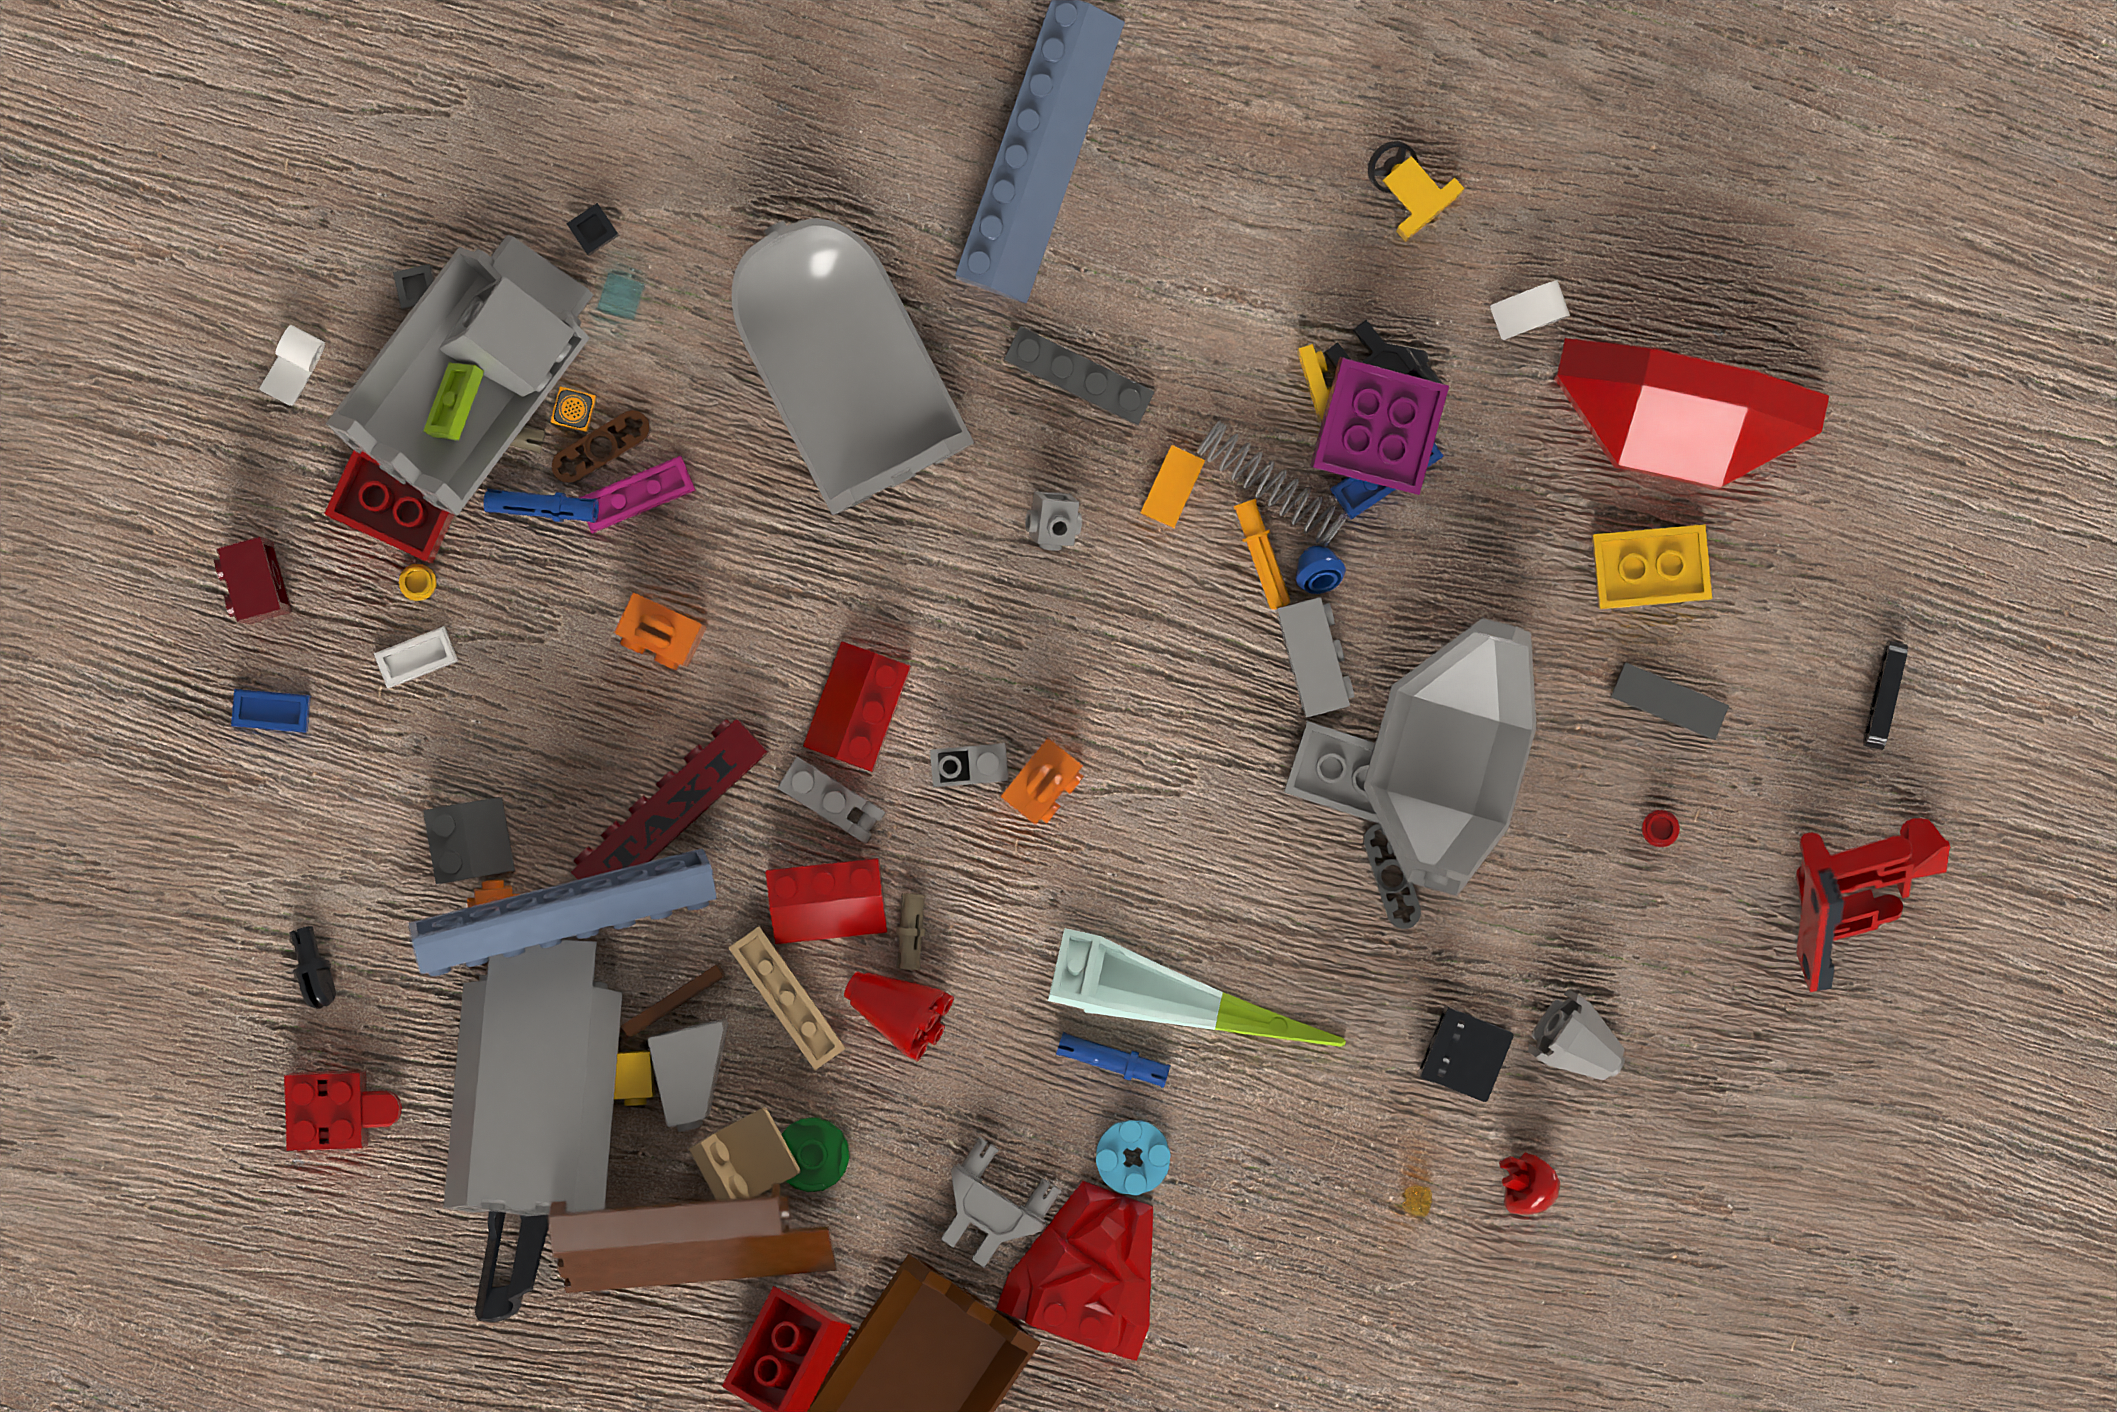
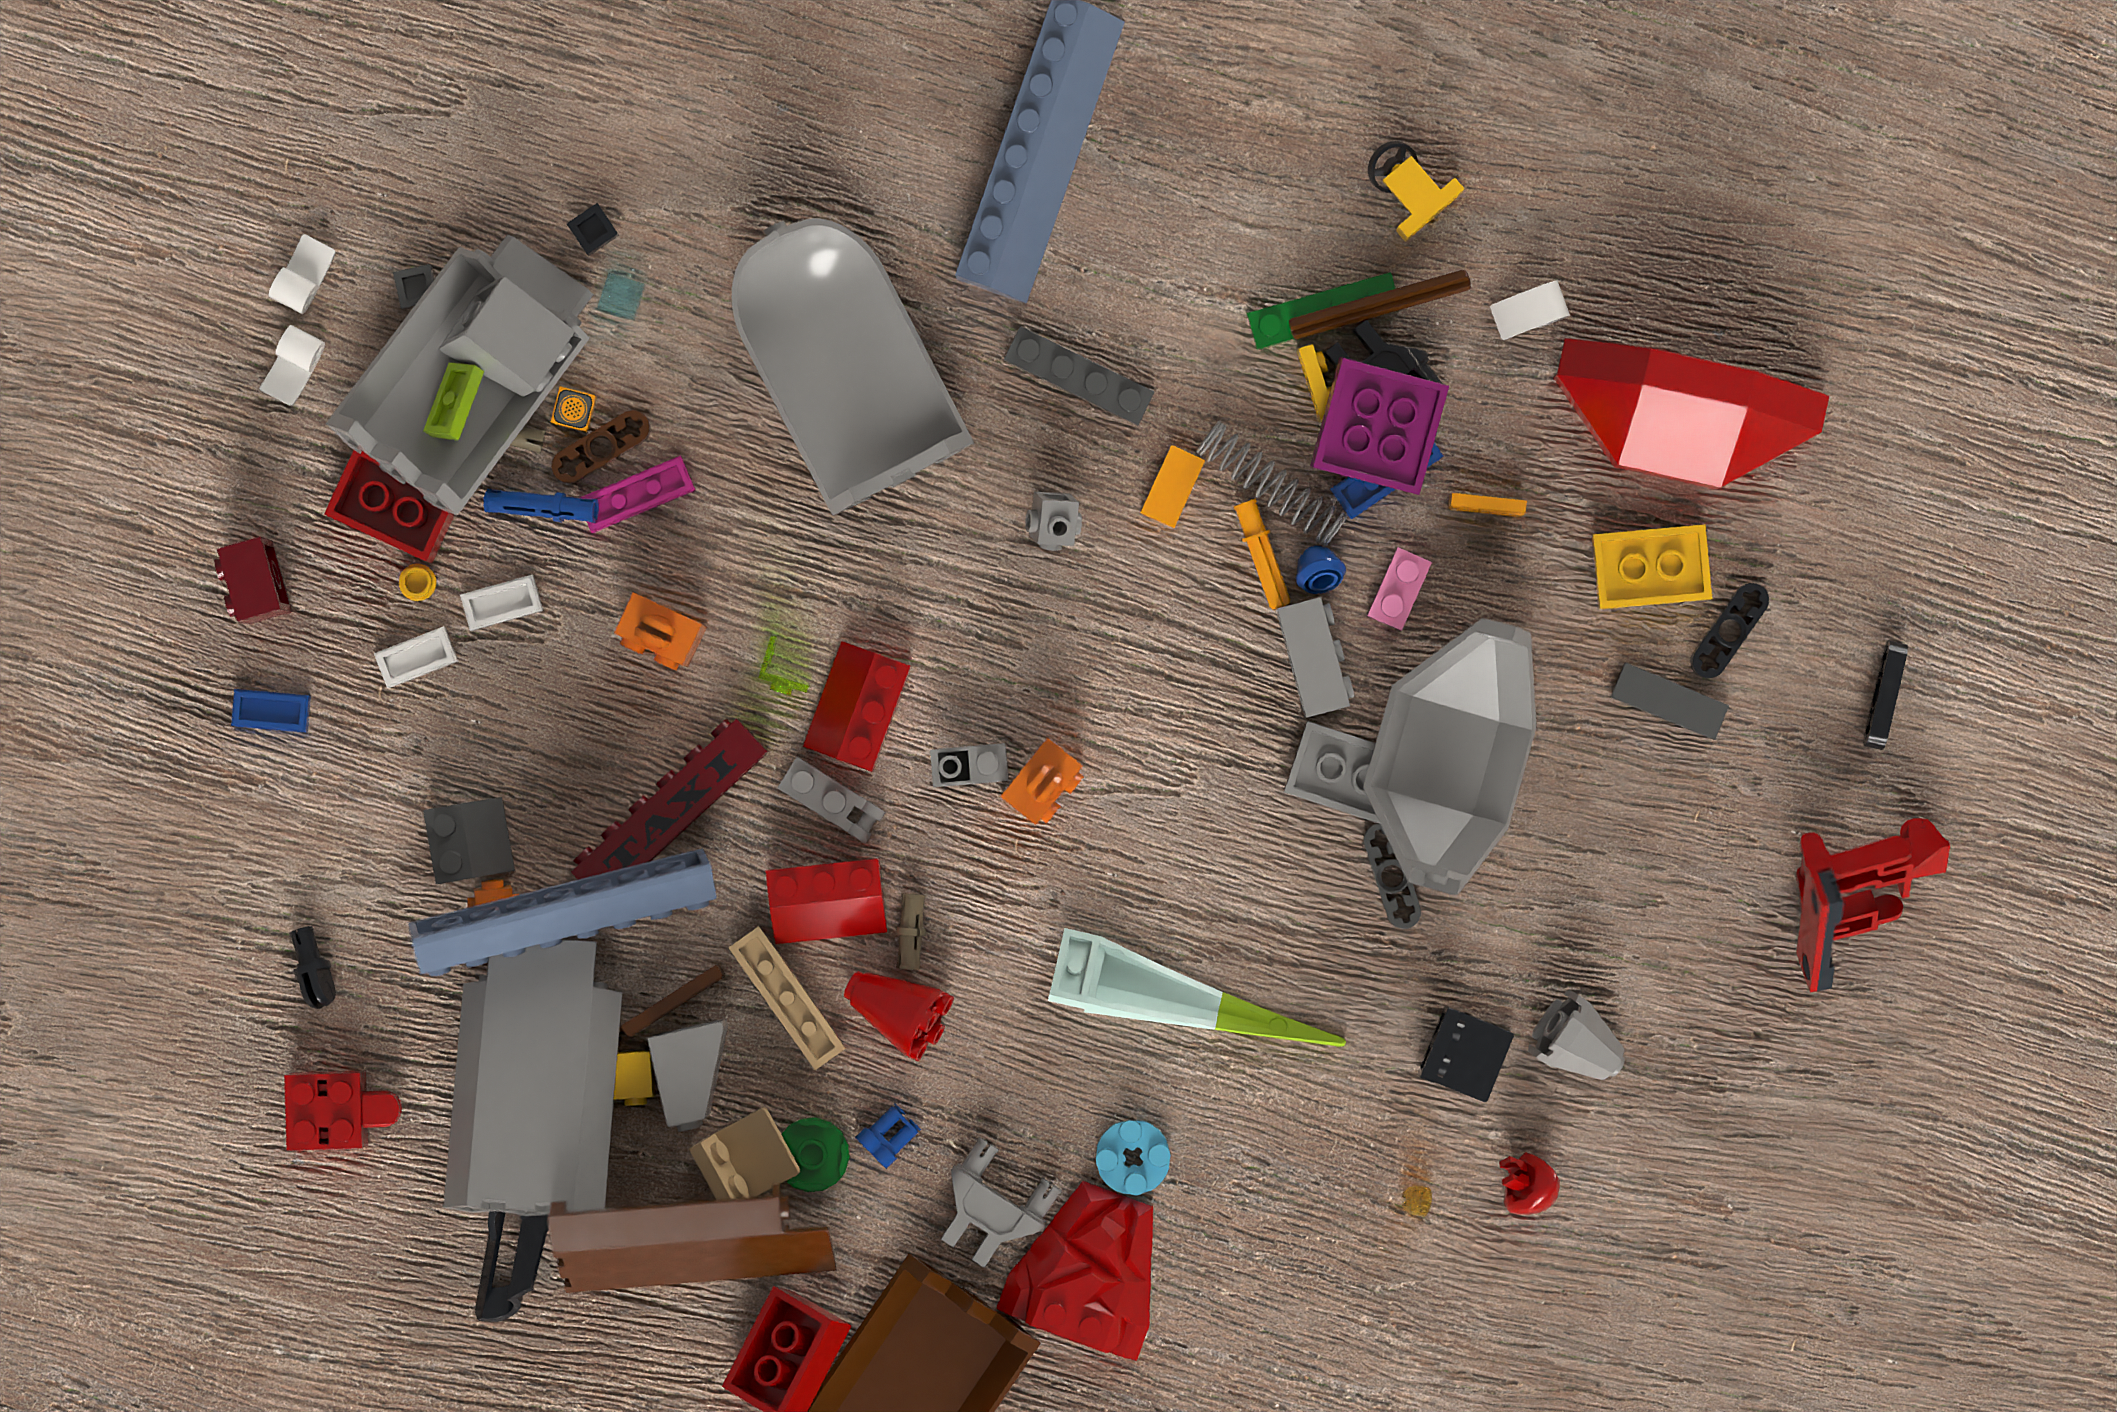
(304, 274): none -> white panel
(501, 602): none -> white tile
(778, 683): none -> clear neon green bracket
(878, 1146): none -> blue piece
(1114, 1060): blue pin -> none
(1271, 324): none -> green plate
(1379, 304): none -> reddish brown axle
(1399, 589): none -> bright pink plate
(1487, 505): none -> light orange tile
(1660, 828): red plate -> none
(1737, 602): none -> black beam

